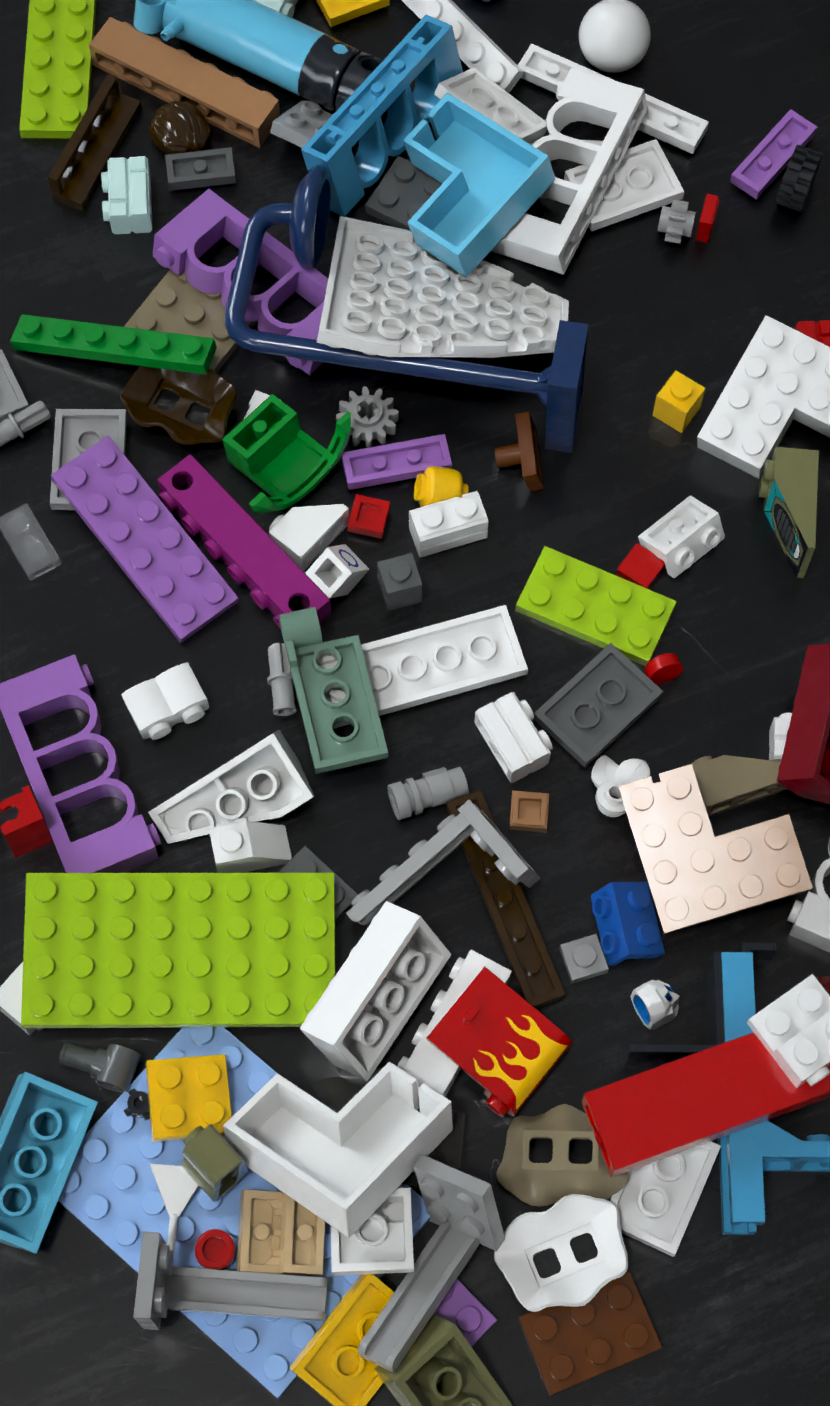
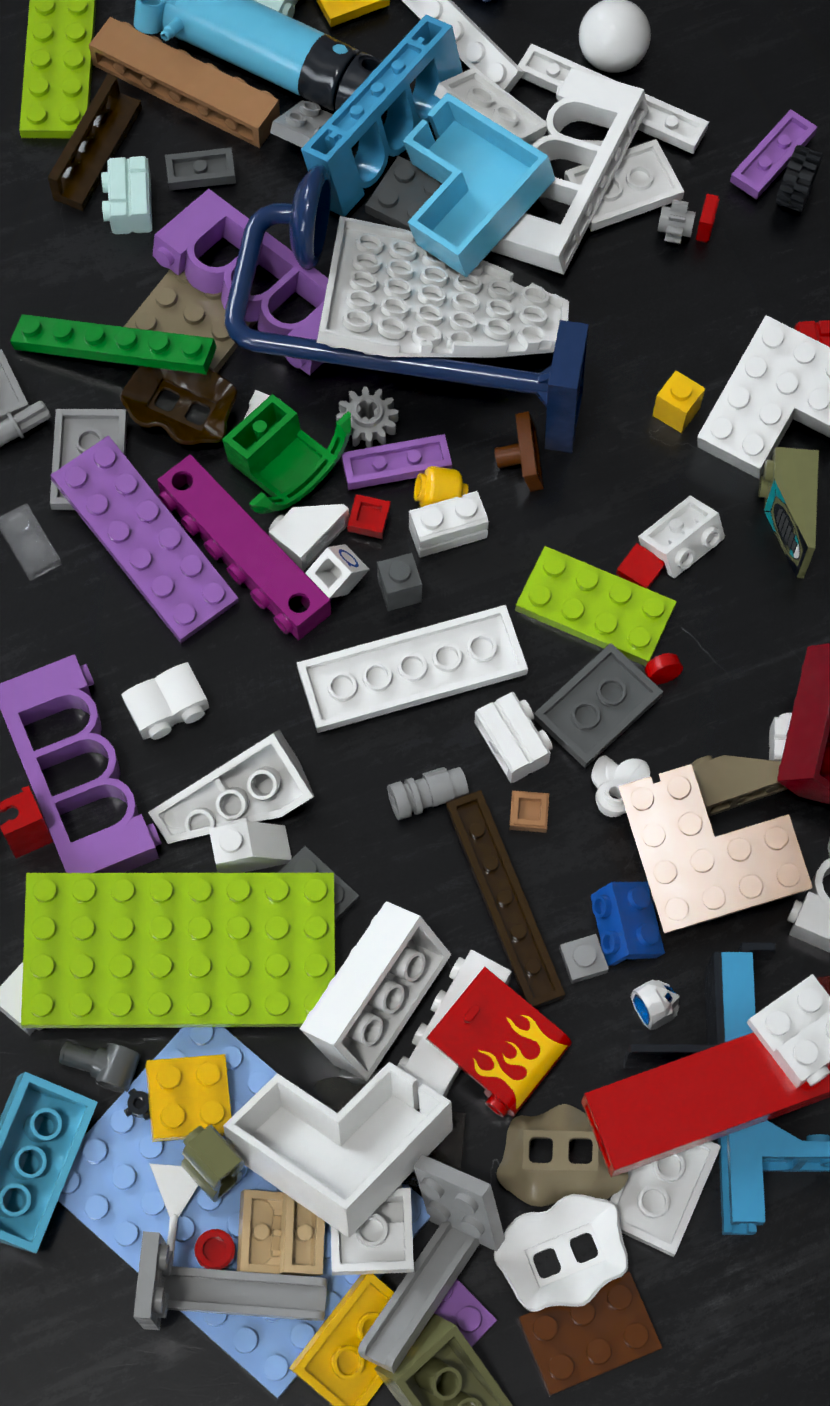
(179, 128): dark brown hair -> none
(281, 681): light grey axle -> none
(303, 648): sand green hinge -> none
(427, 855): light grey bracket -> none

